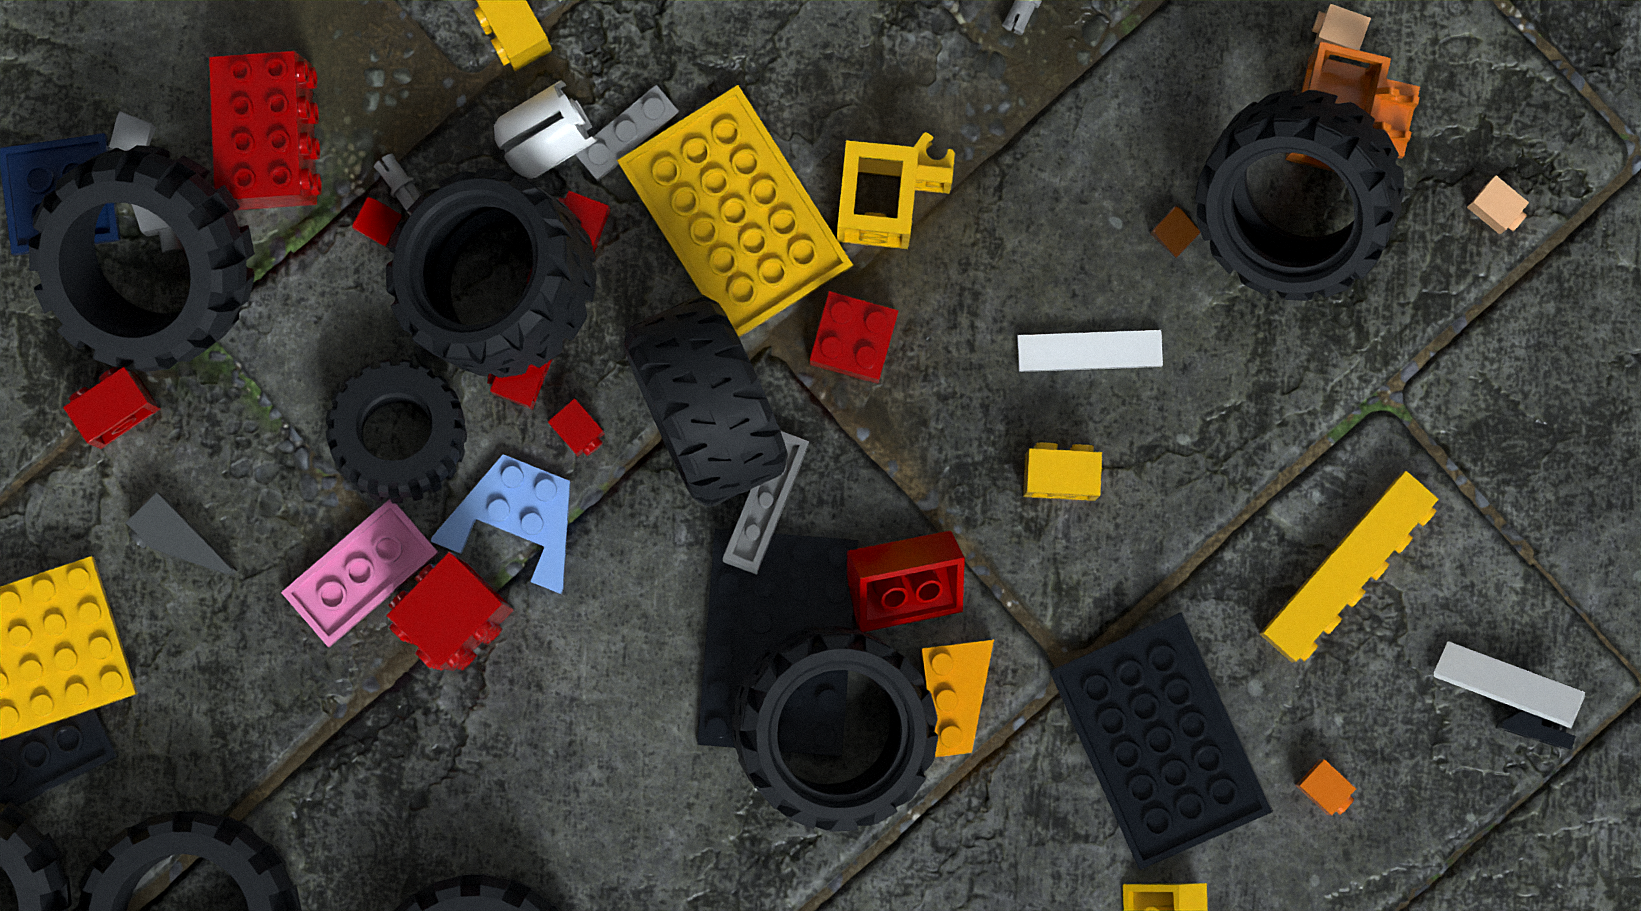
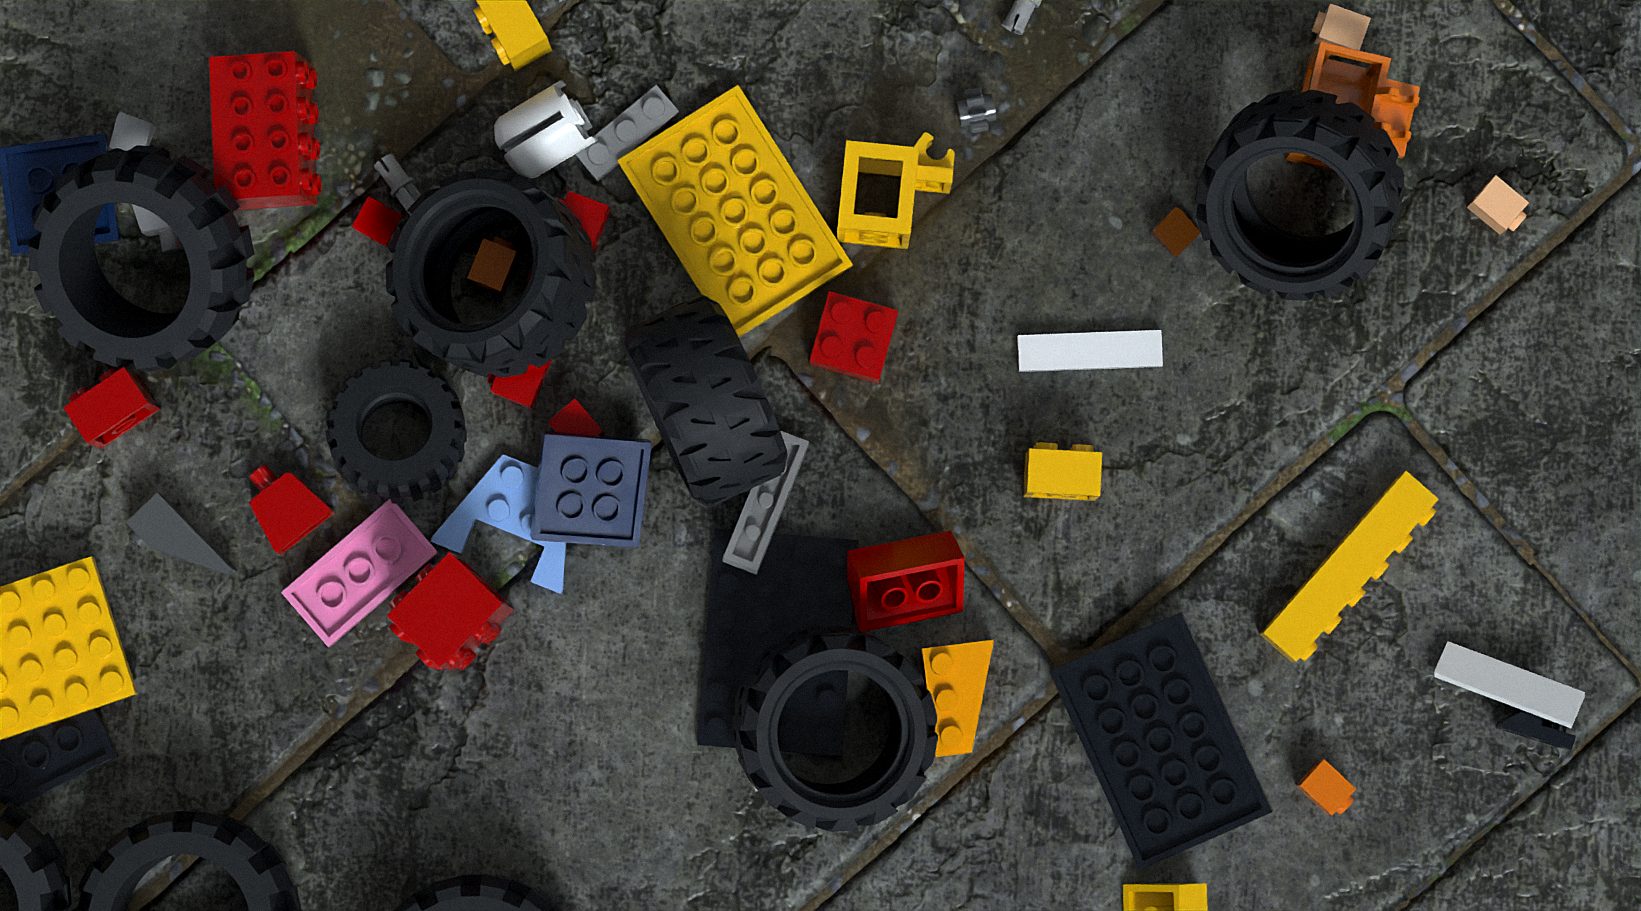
(286, 508): none -> red torso
(494, 265): none -> orange brick
(590, 489): none -> dark blue plate
(976, 110): none -> dark grey gear

